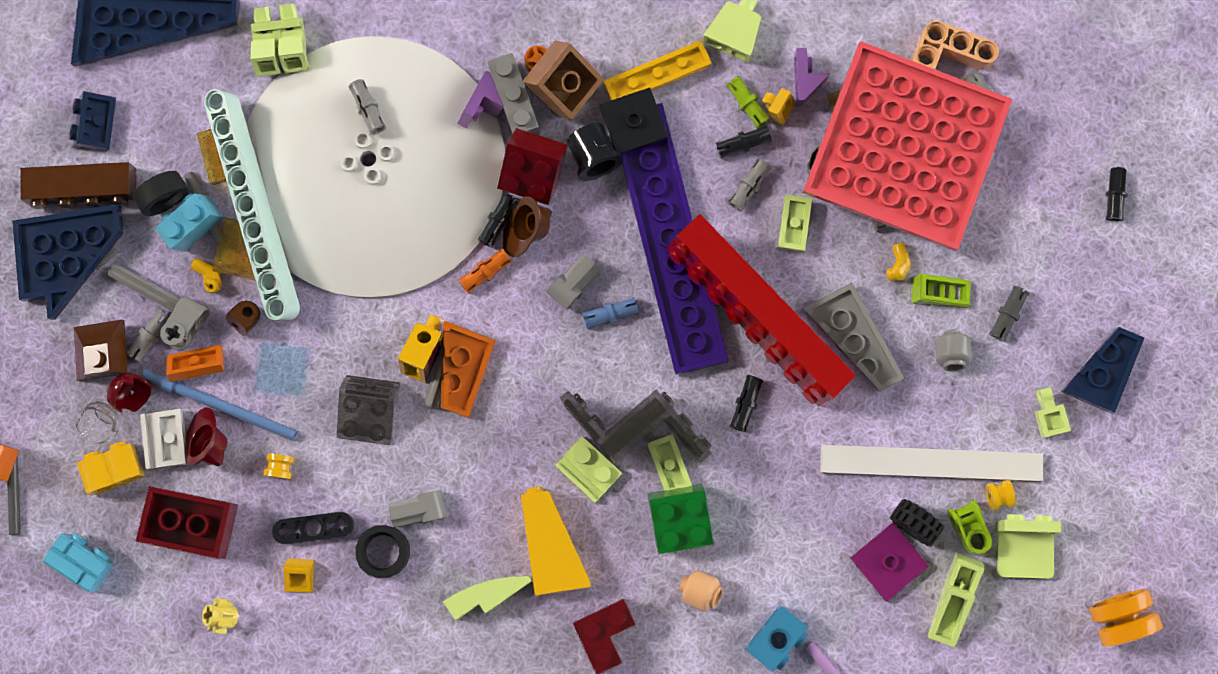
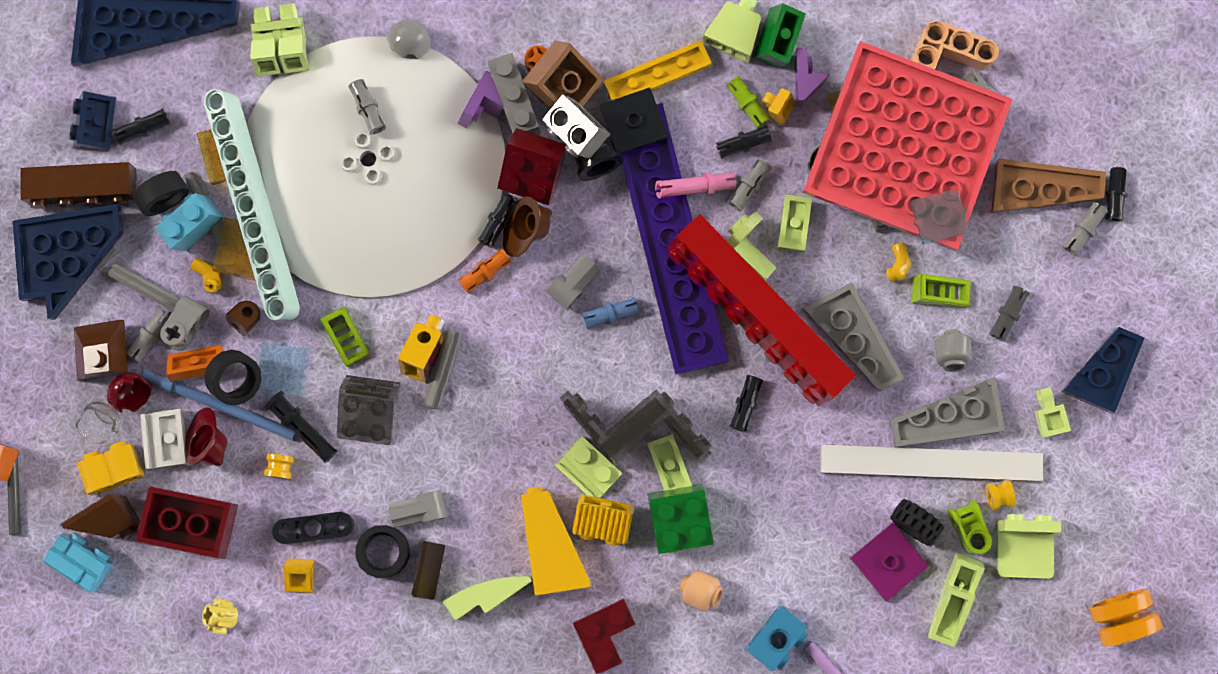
(107, 518): none -> reddish brown slope
(141, 126): none -> black pin
(246, 390): none -> black tyre
(292, 418): none -> black pin
(336, 340): none -> lime slope
(409, 38): none -> light grey hair
(428, 570): none -> dark brown slope
(463, 367): orange wing -> none
(578, 123): none -> brick
(603, 520): none -> yellow brick
(706, 183): none -> bright pink pin
(746, 249): none -> yellowish green bracket
(779, 35): none -> green brick
(940, 216): none -> clear light blue piece
(960, 415): none -> light grey wing
(1036, 185): none -> medium nougat wing
(1085, 228): none -> light grey pin

